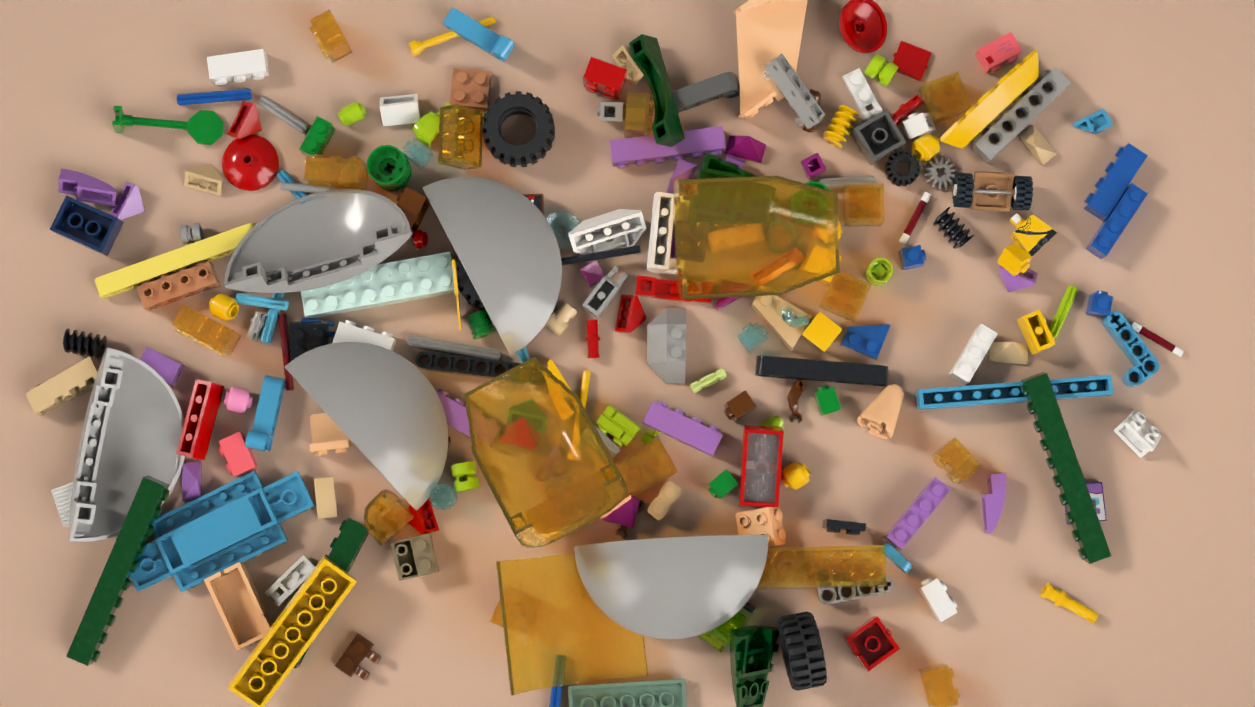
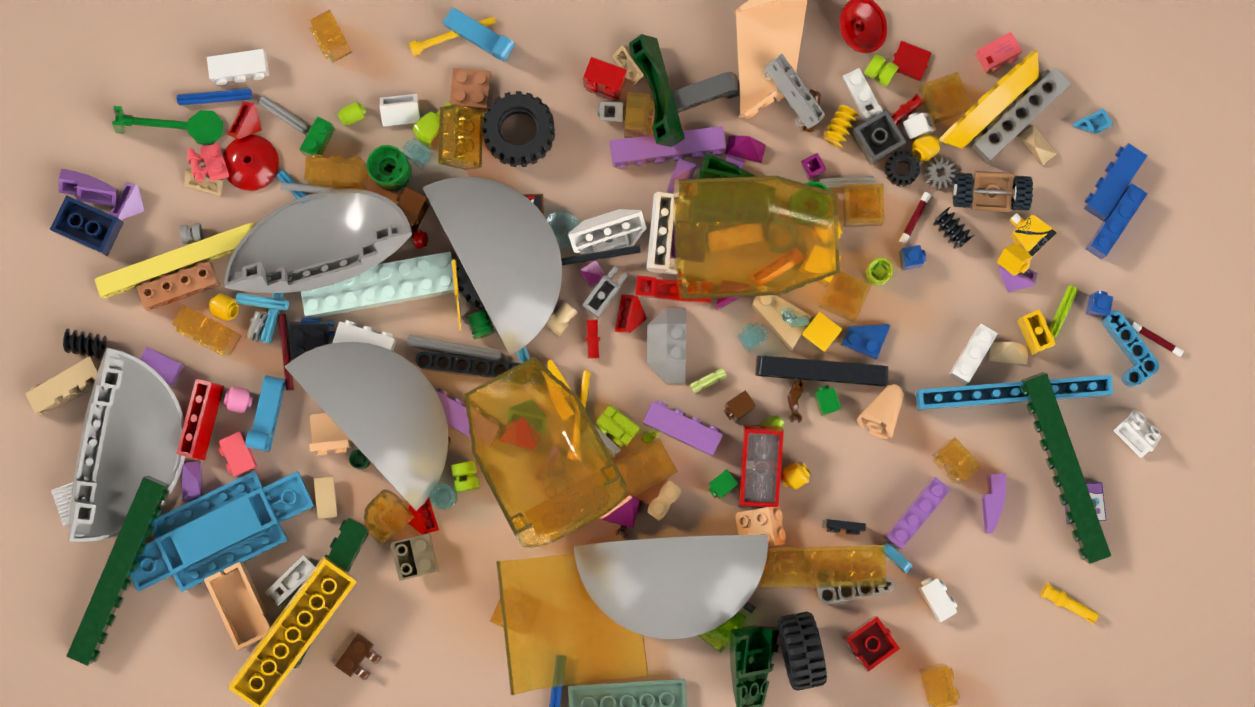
(213, 160): none -> coral plate
(356, 460): none -> dark green wheel

